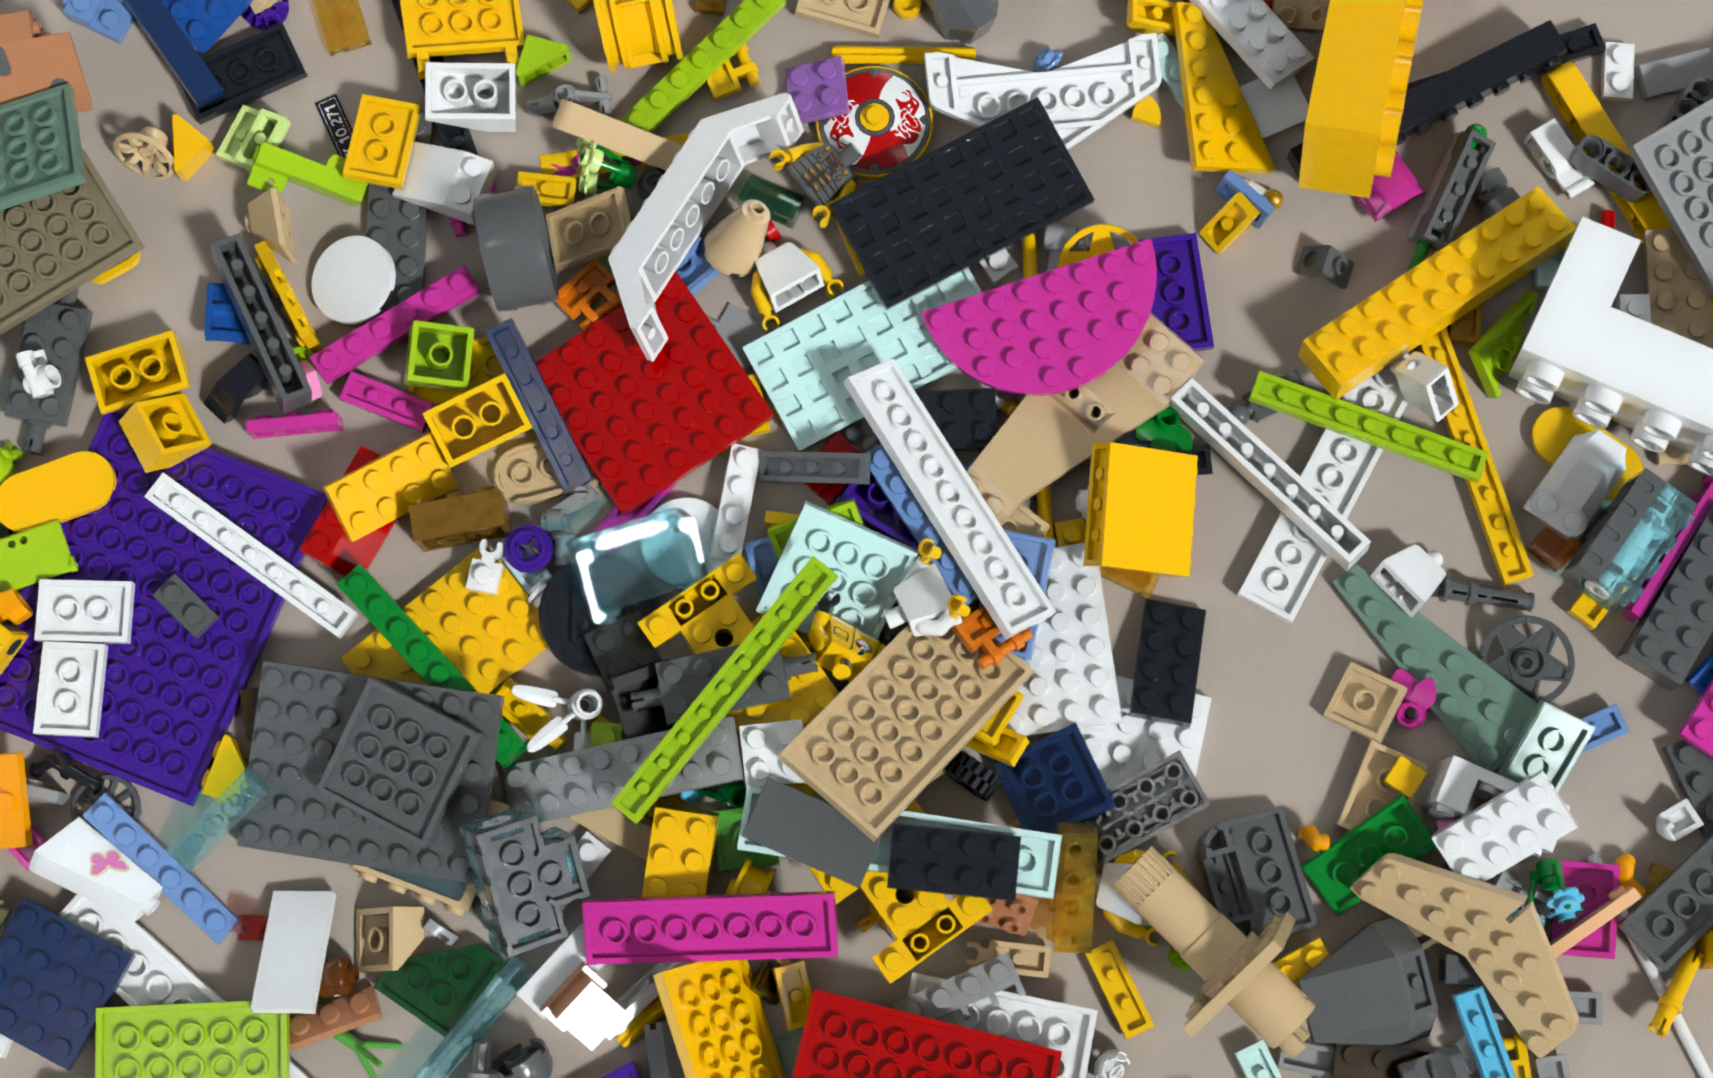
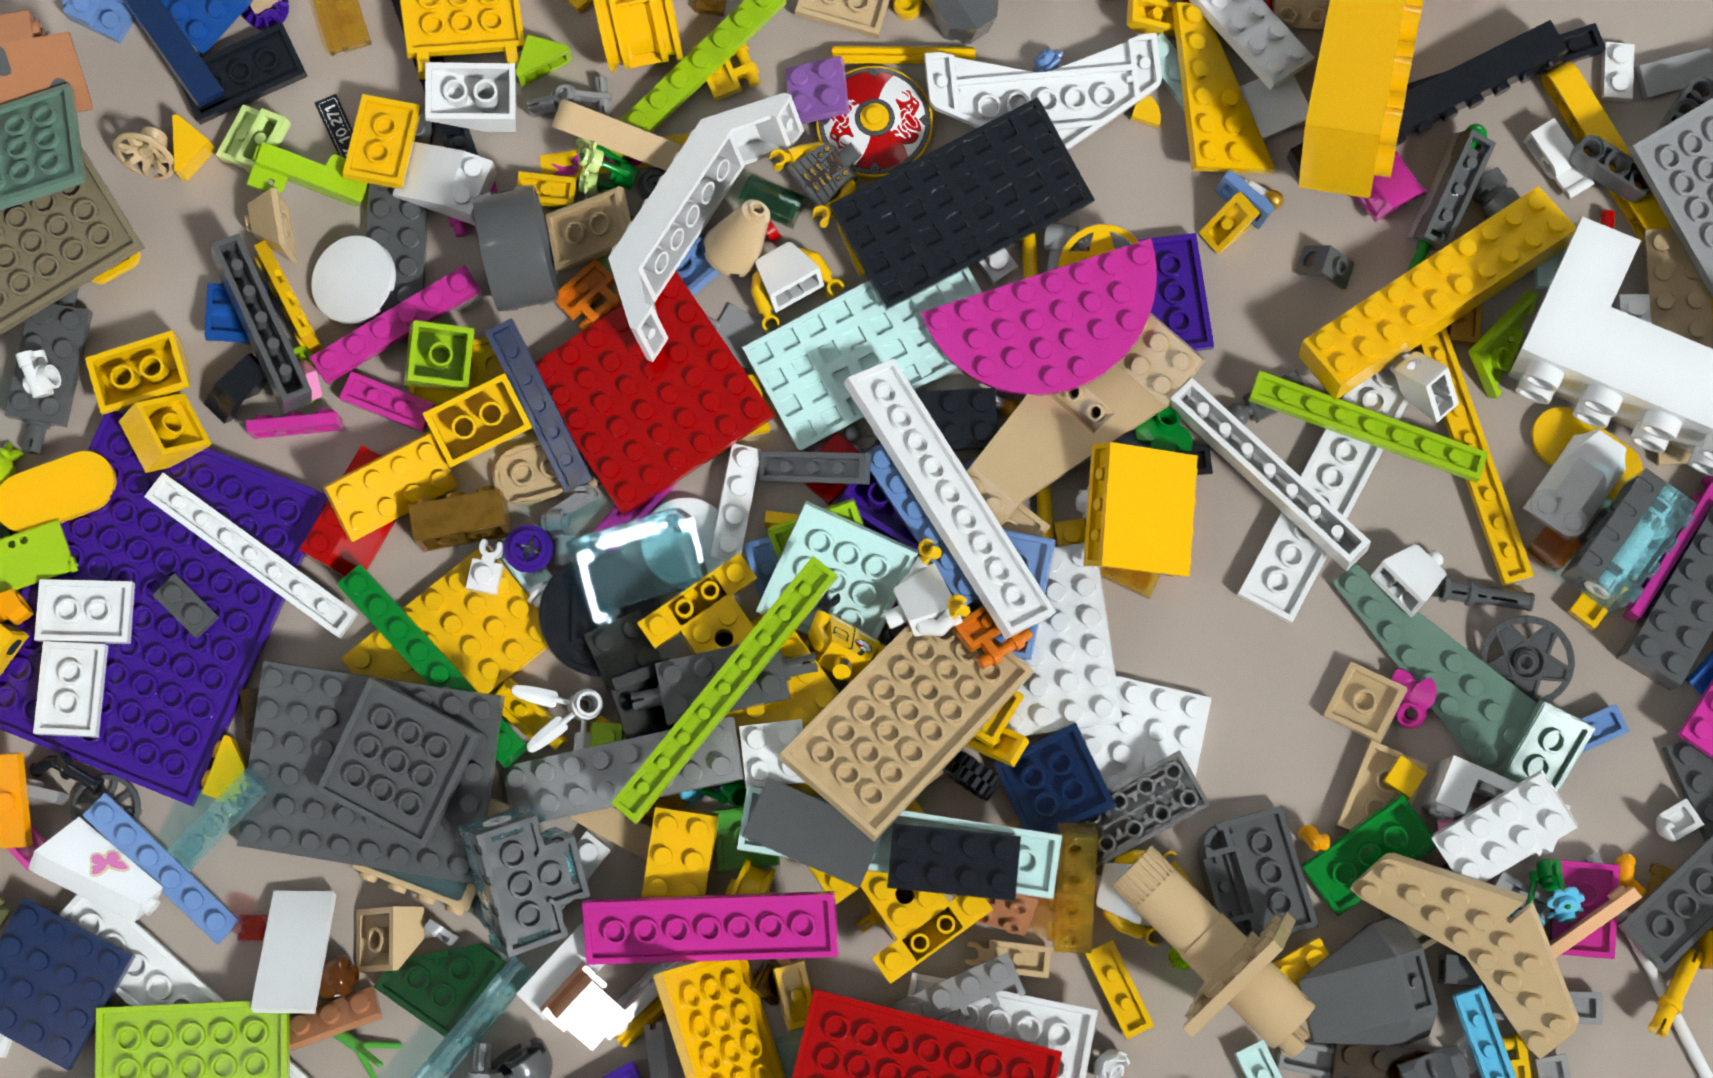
(1167, 663): black plate -> none

